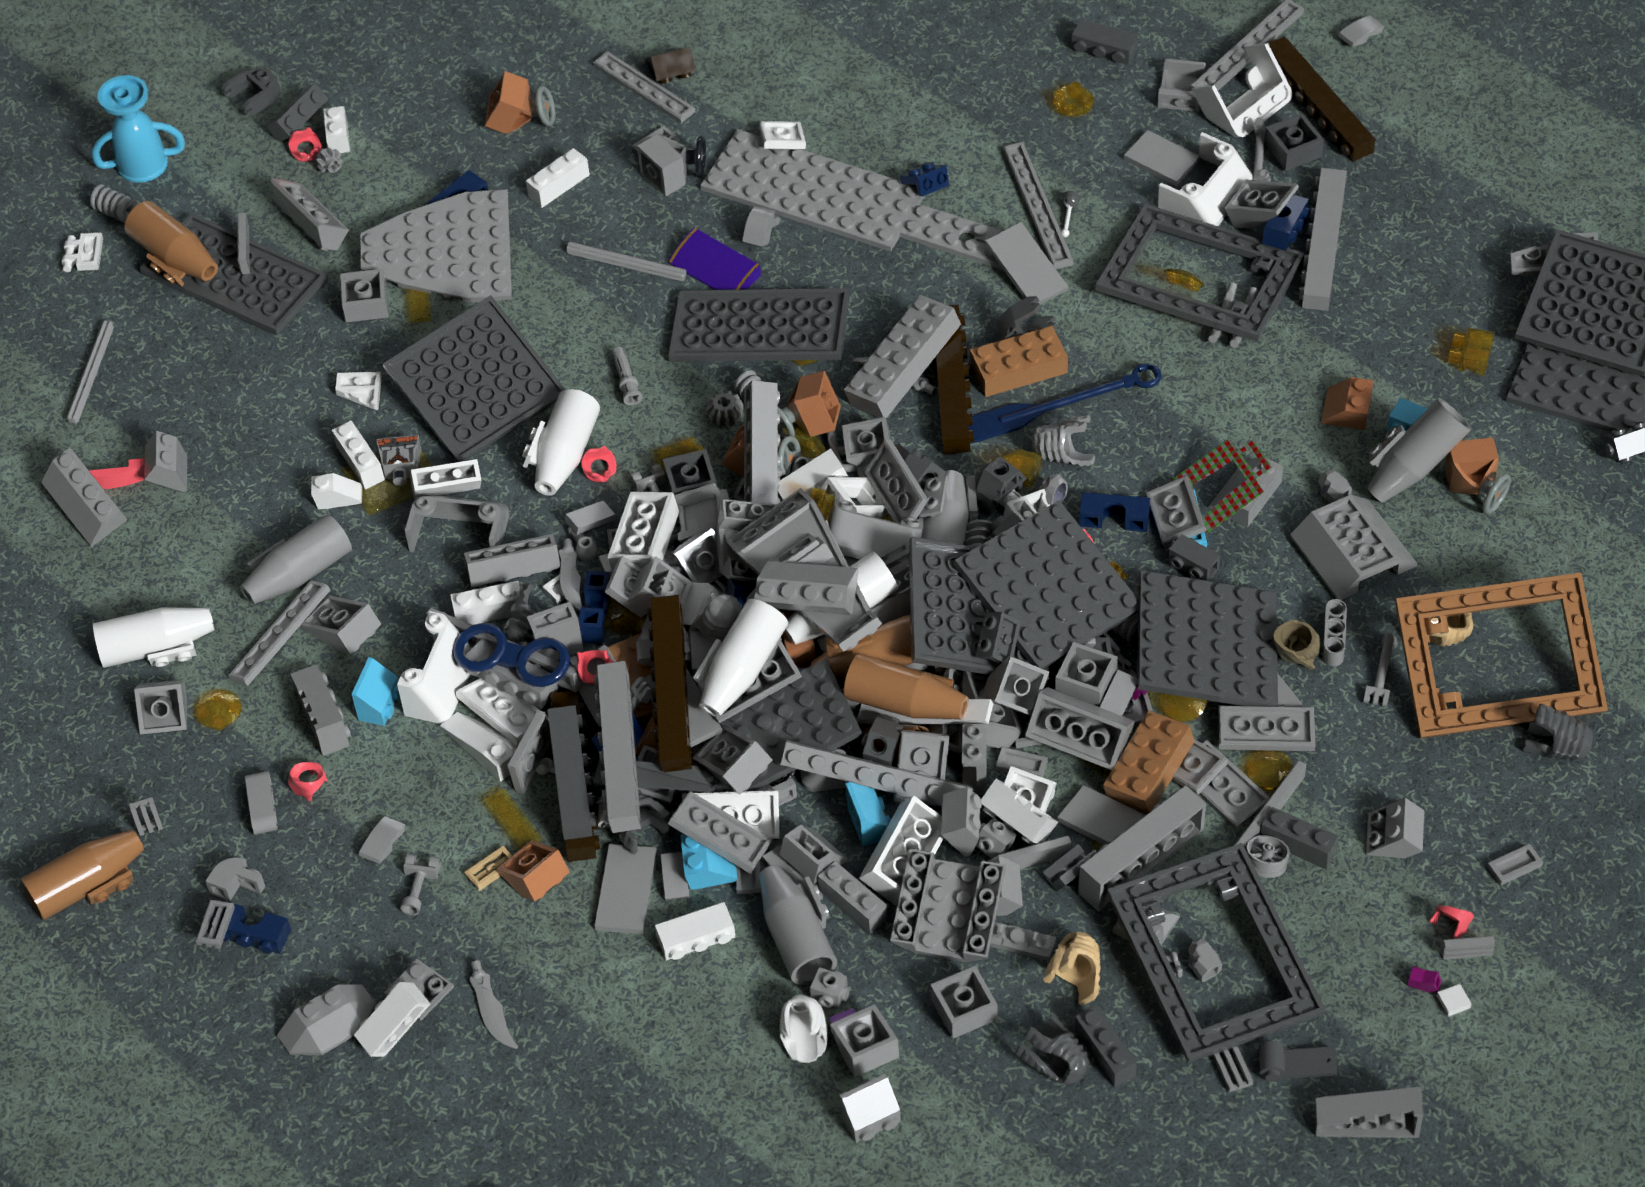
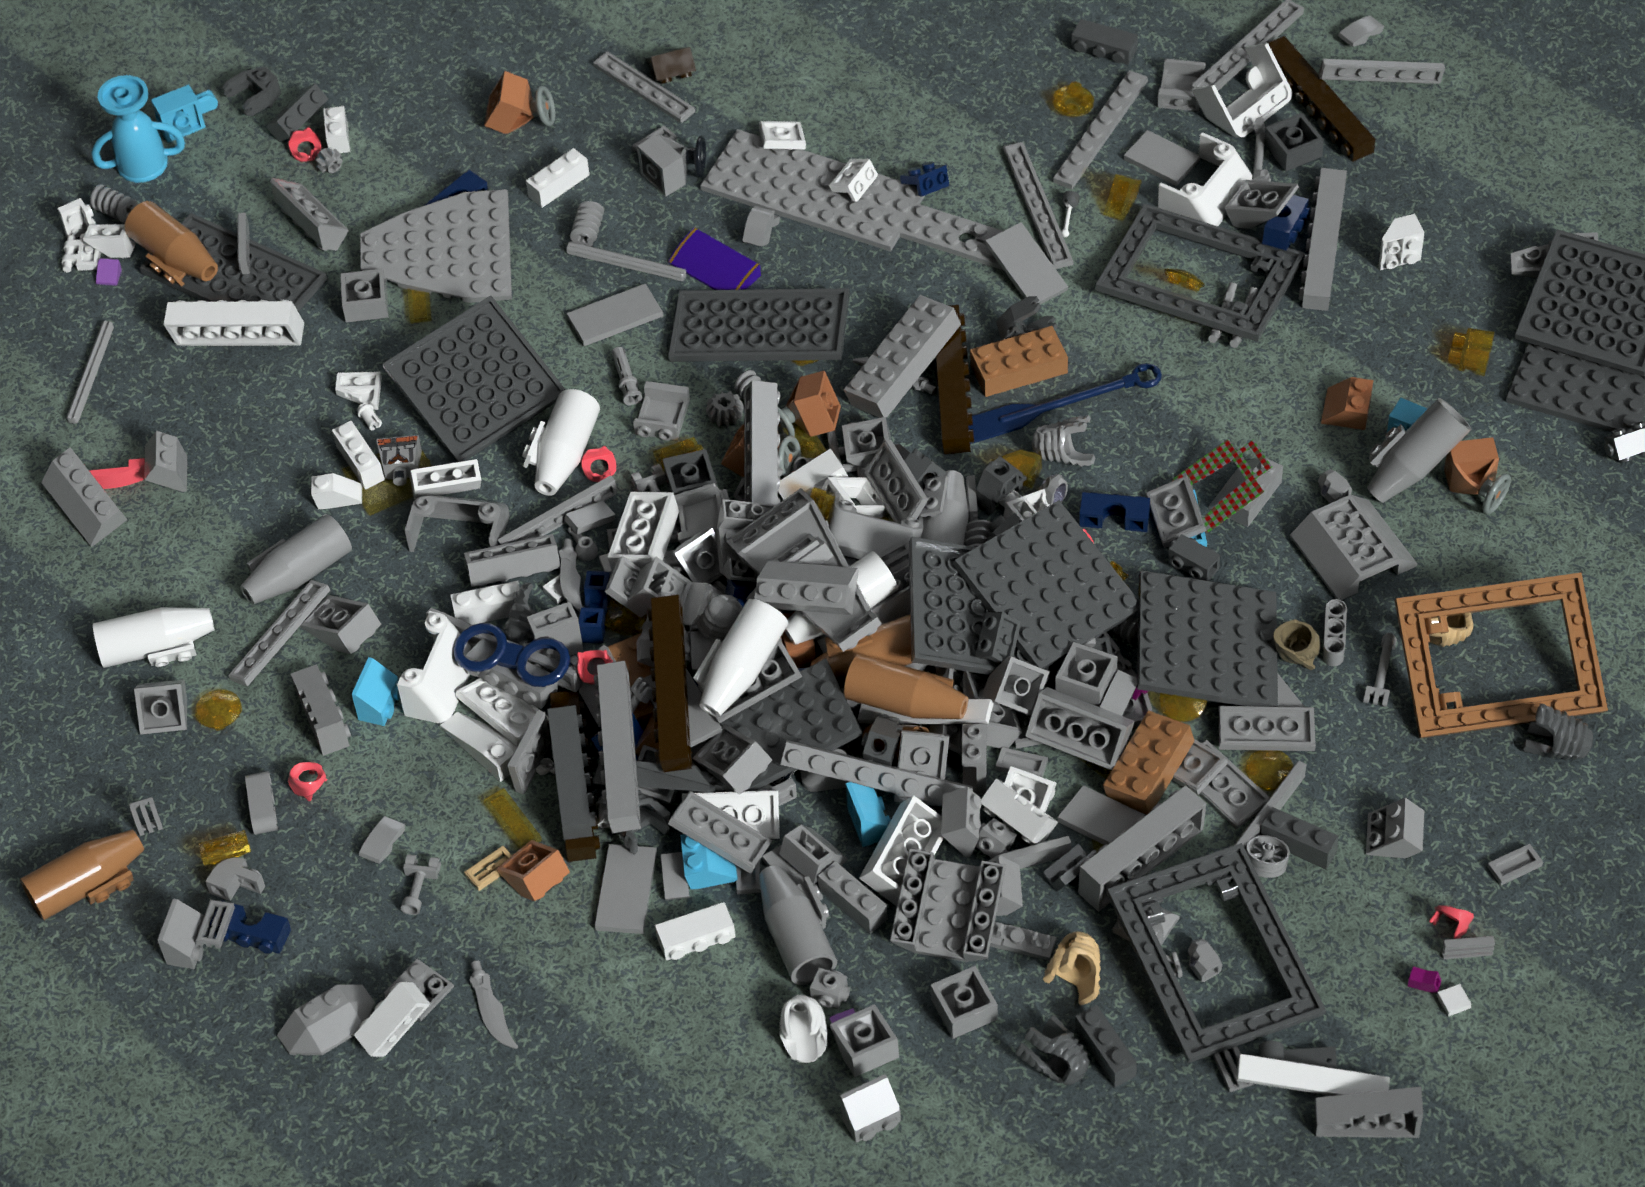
(76, 217): none -> white bracket
(108, 271): none -> medium lavender slope
(110, 240): none -> white slope
(180, 934): none -> light grey slope
(183, 110): none -> medium azure brick
(224, 847): none -> clear yellow bracket
(234, 323): none -> white brick
(366, 412): none -> white pin
(556, 516): none -> light grey tile
(587, 223): none -> light grey piece
(614, 314): none -> light grey tile
(662, 411): none -> light grey panel
(854, 178): none -> white bracket
(1100, 130): none -> light grey plate
(1122, 196): none -> clear yellow slope
(1307, 1077): none -> white tile
(1381, 71): none -> light grey tile
(1401, 243): none -> white slope

